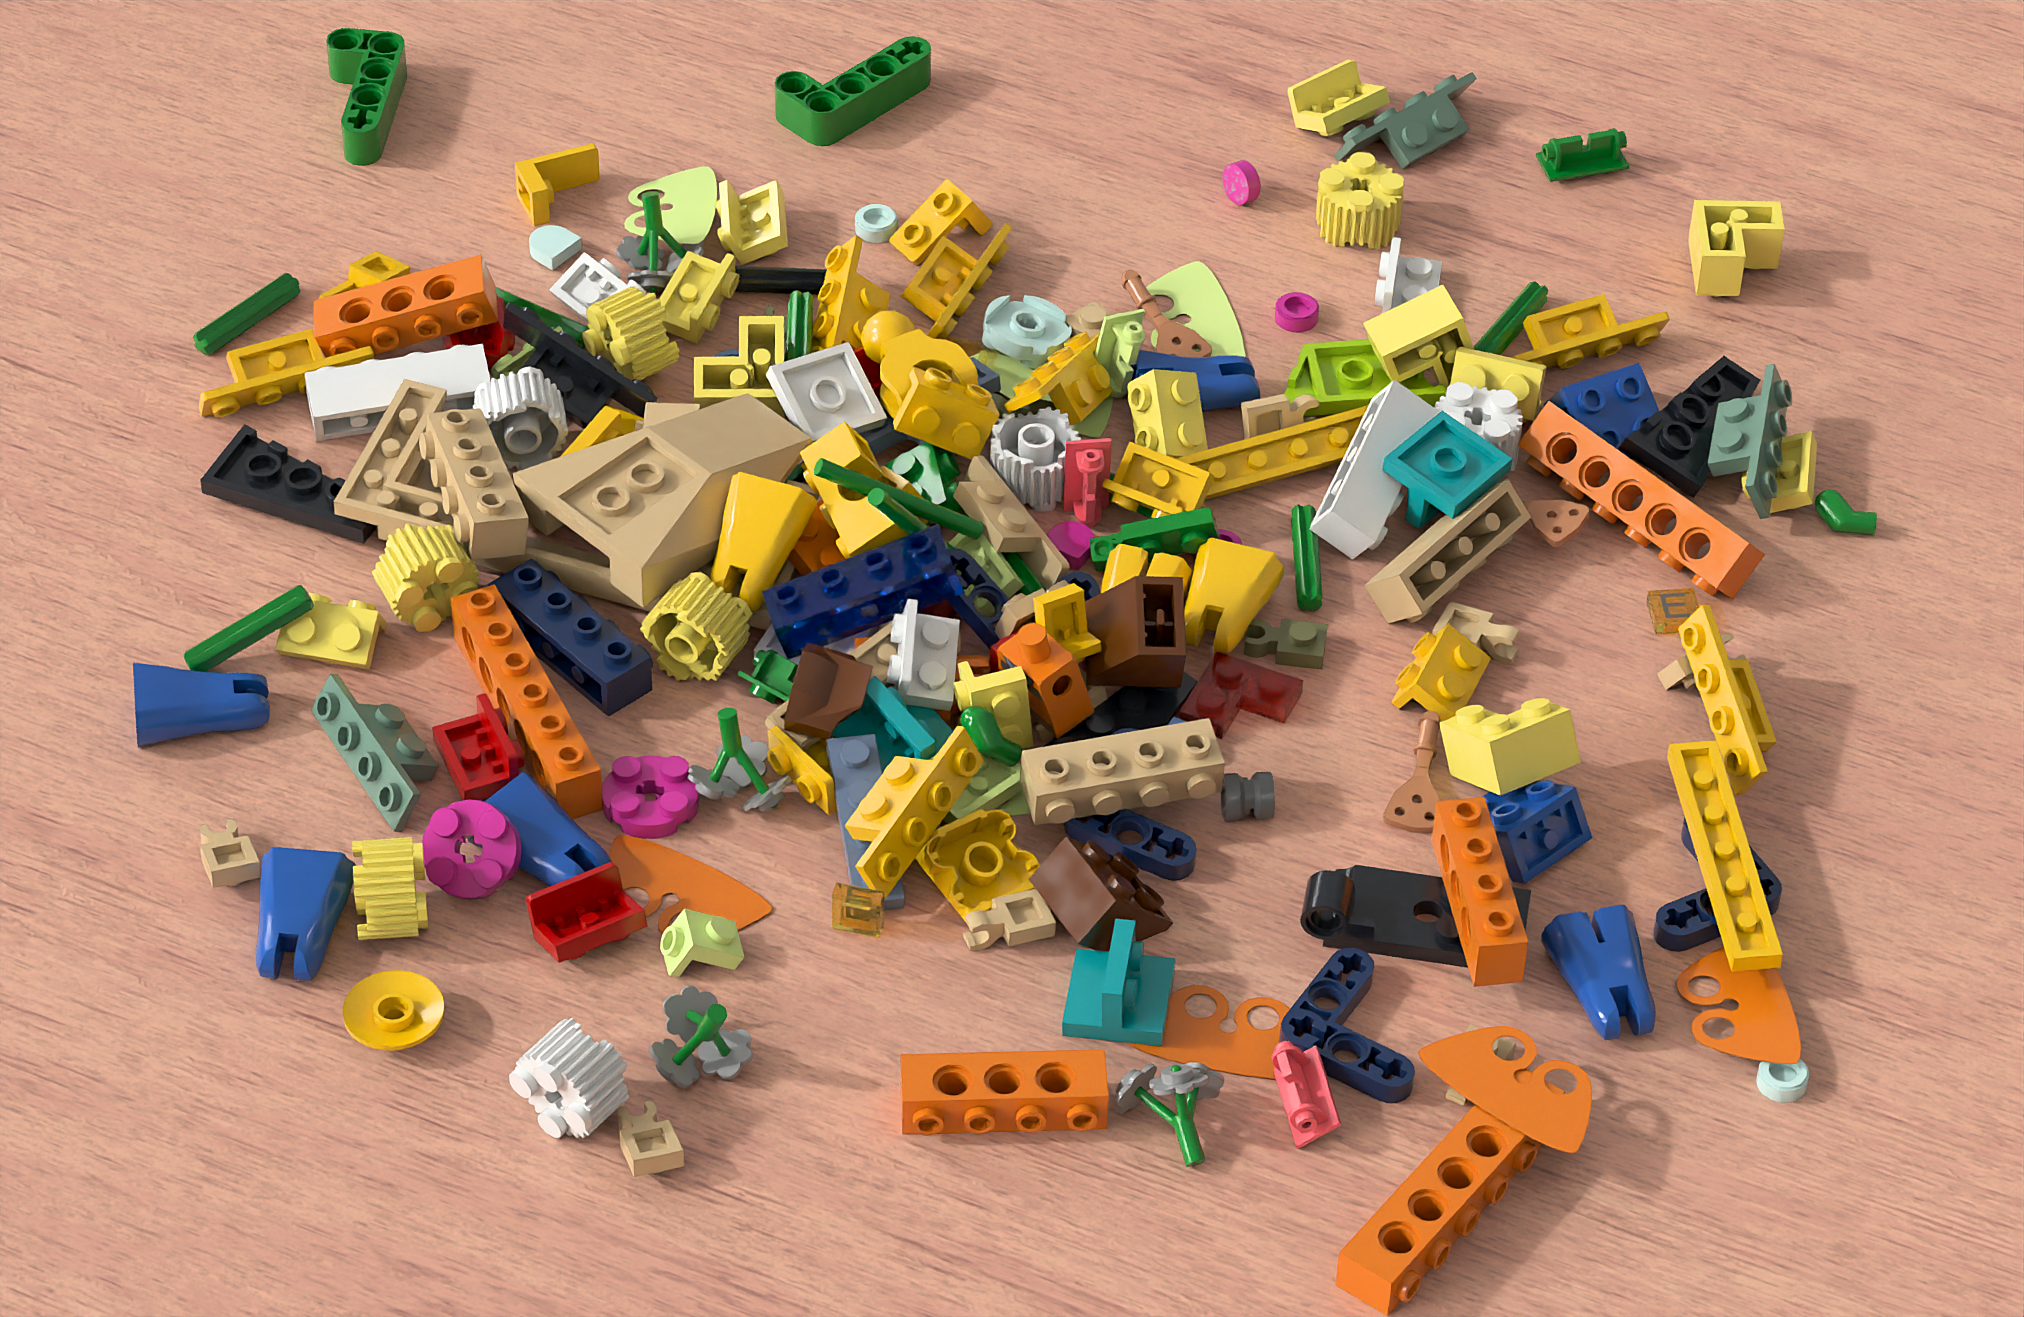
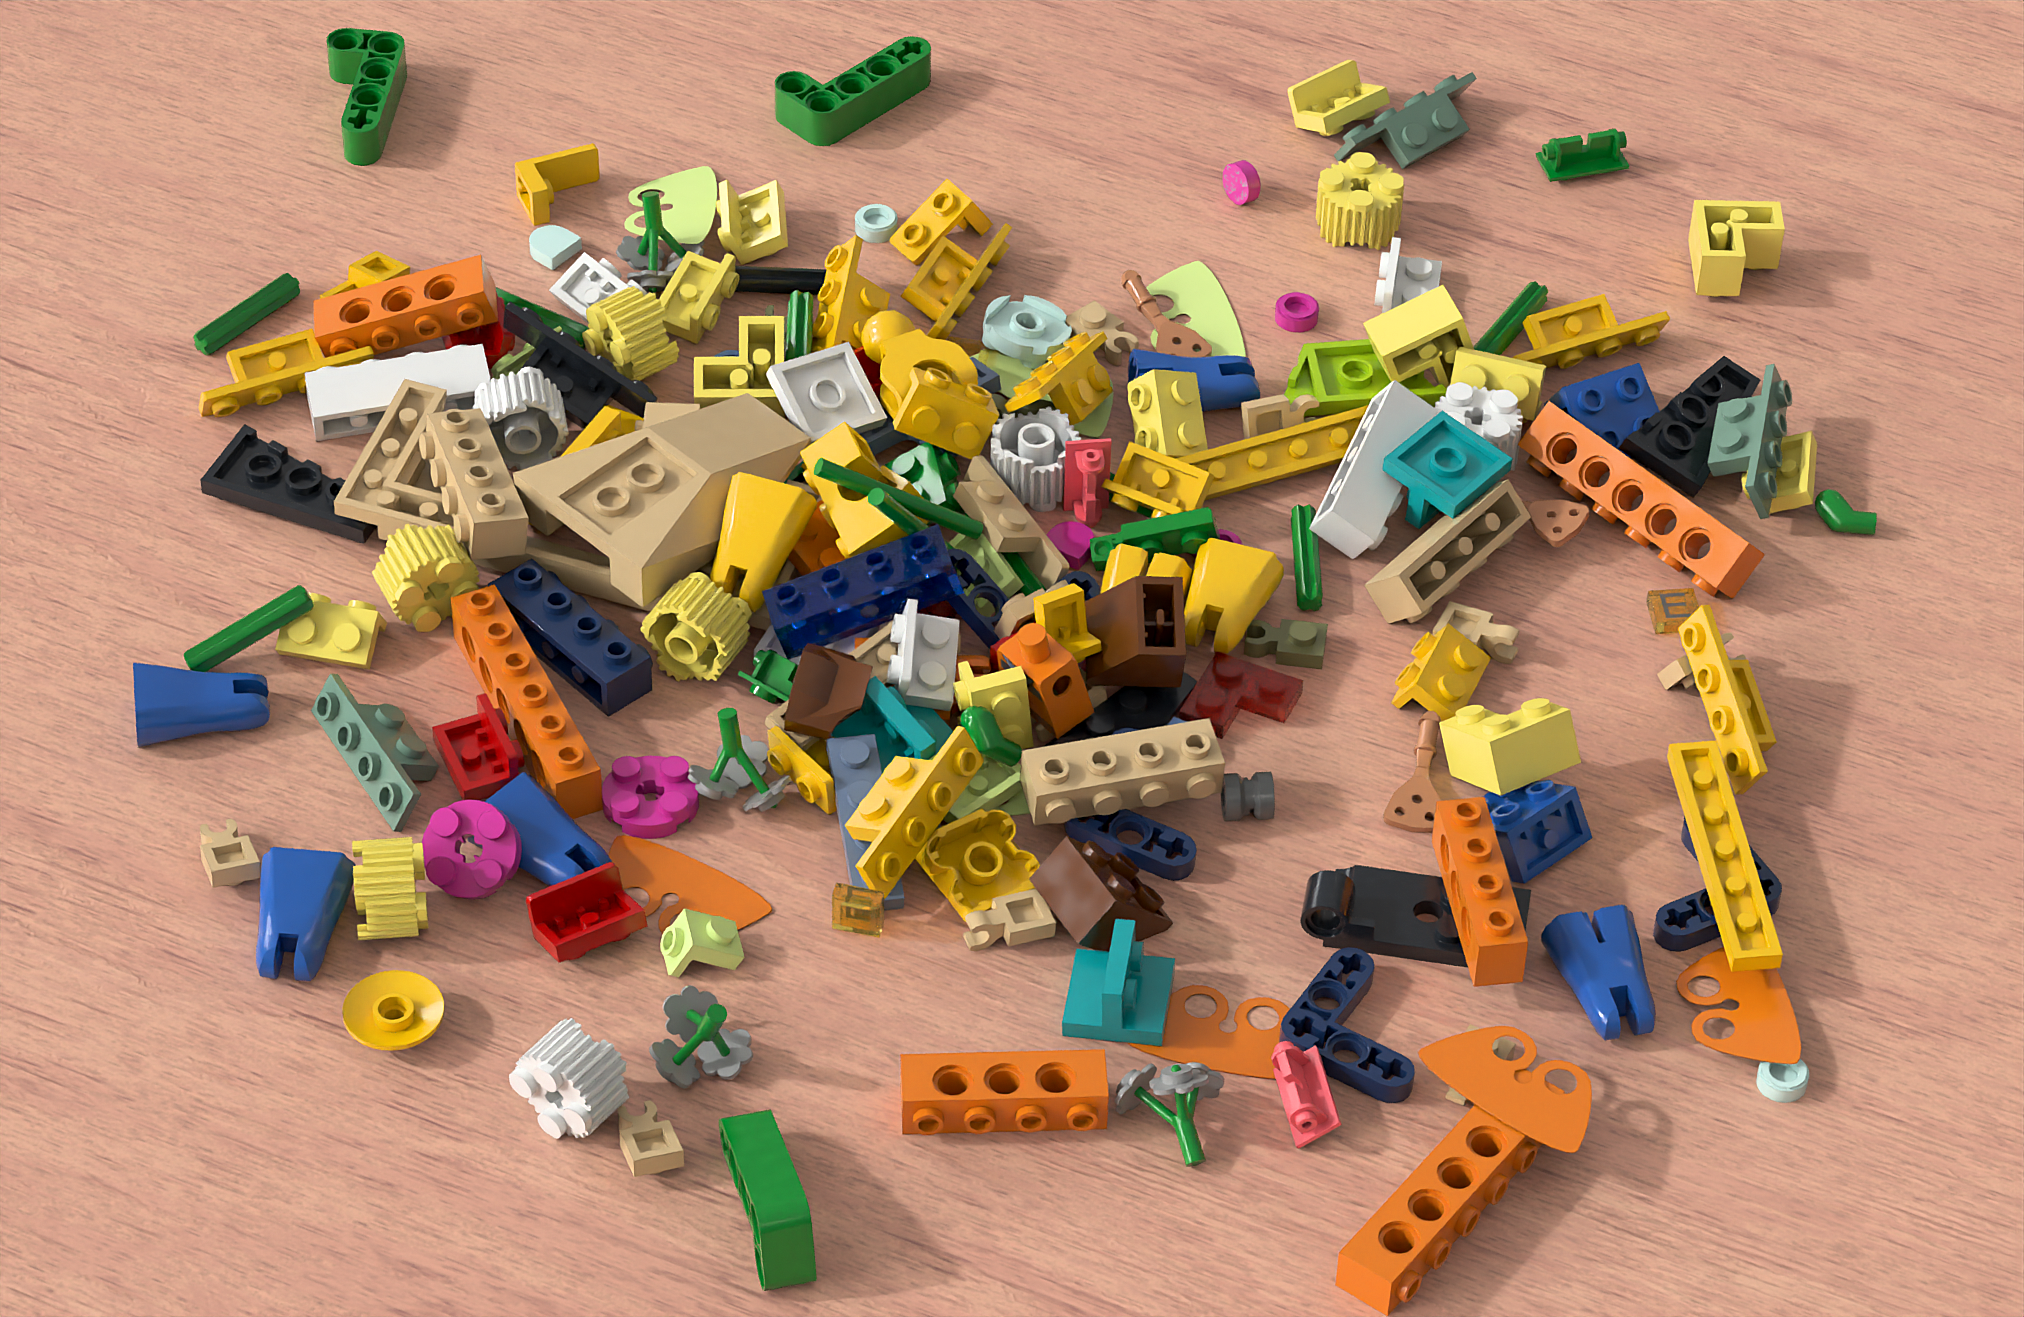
(770, 1198): none -> green beam
(1119, 348): yellowish green hinge -> none

